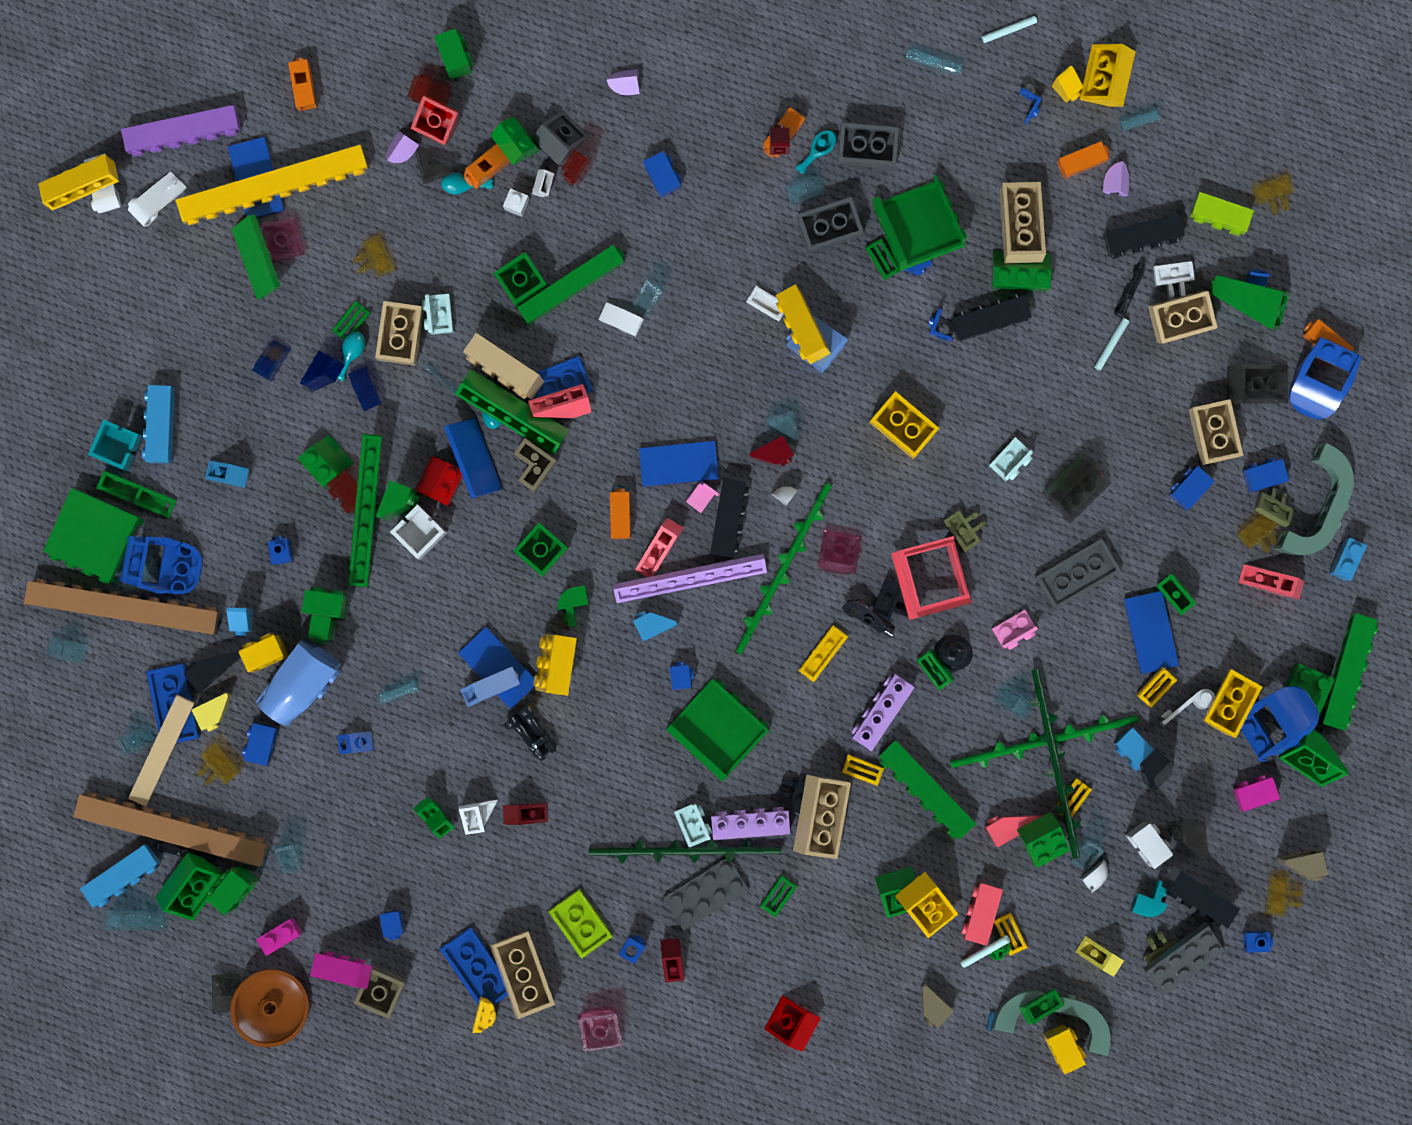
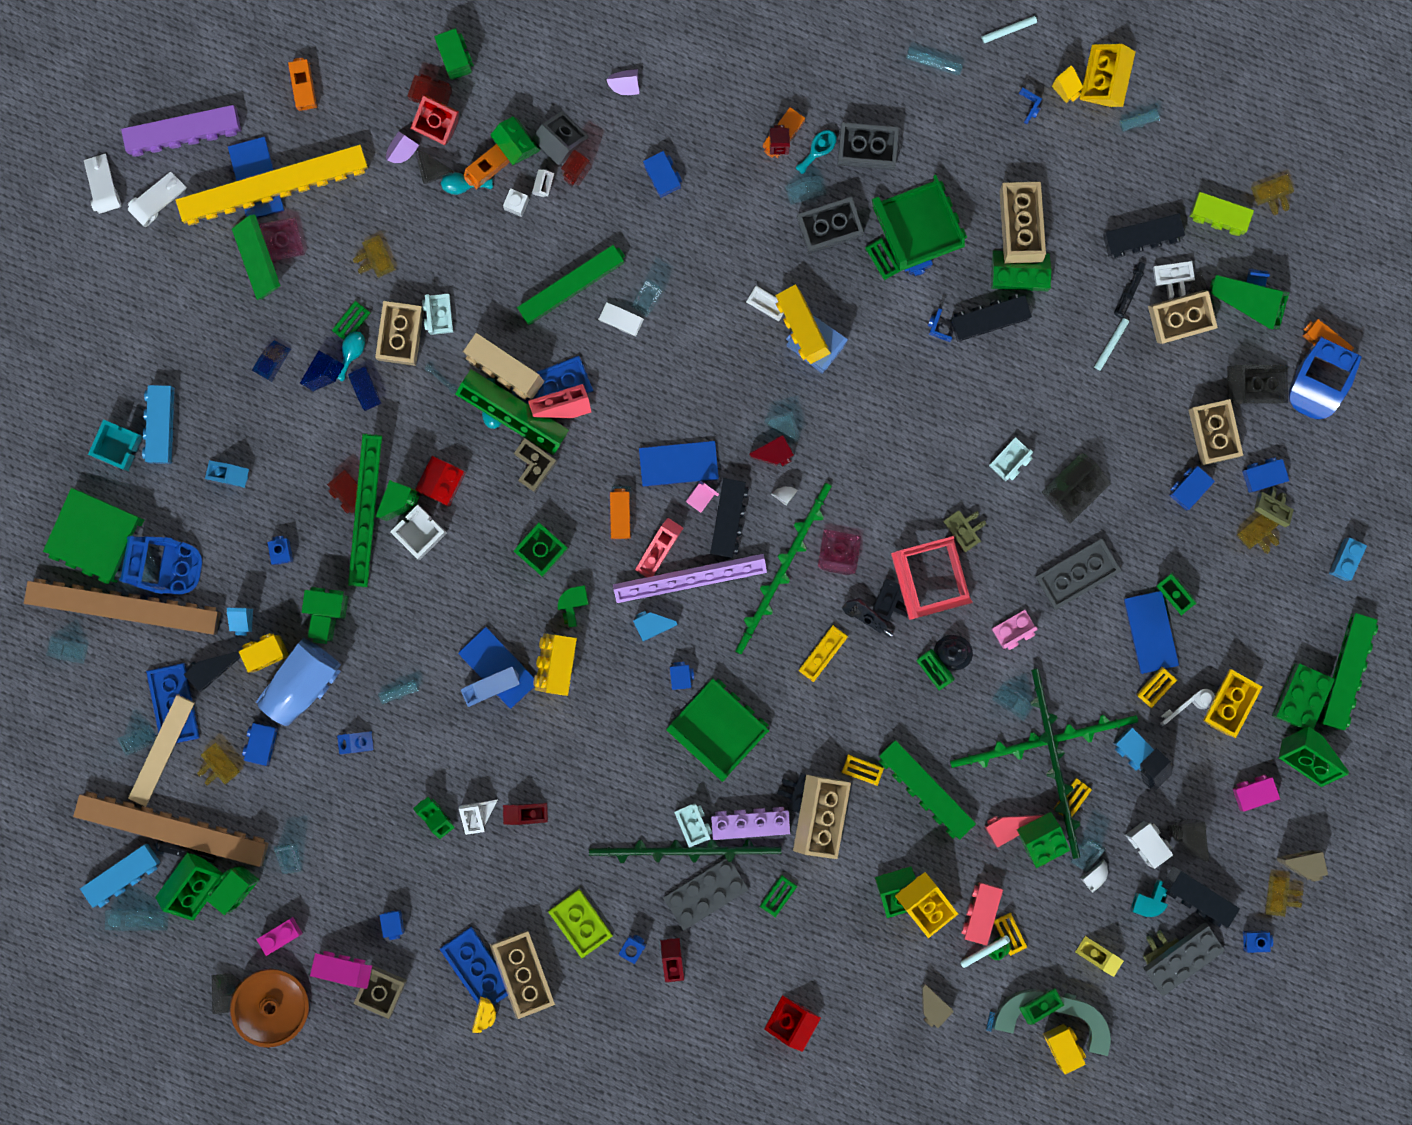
(78, 182): yellow brick -> none
(135, 494): green slope -> none
(212, 712): light yellow slope -> none
(325, 460): green slope -> none
(473, 458): blue tile -> none
(520, 279): green brick -> none
(533, 745): black piece -> none
(599, 1028): clear pink slope -> none
(883, 711): lavender brick -> none
(904, 425): yellow brick -> none
(1083, 159): orange brick -> none
(1117, 180): lavender brick -> none
(1272, 581): coral slope -> none
(1293, 712): blue slope -> none
(1333, 509): sand green arch -> none

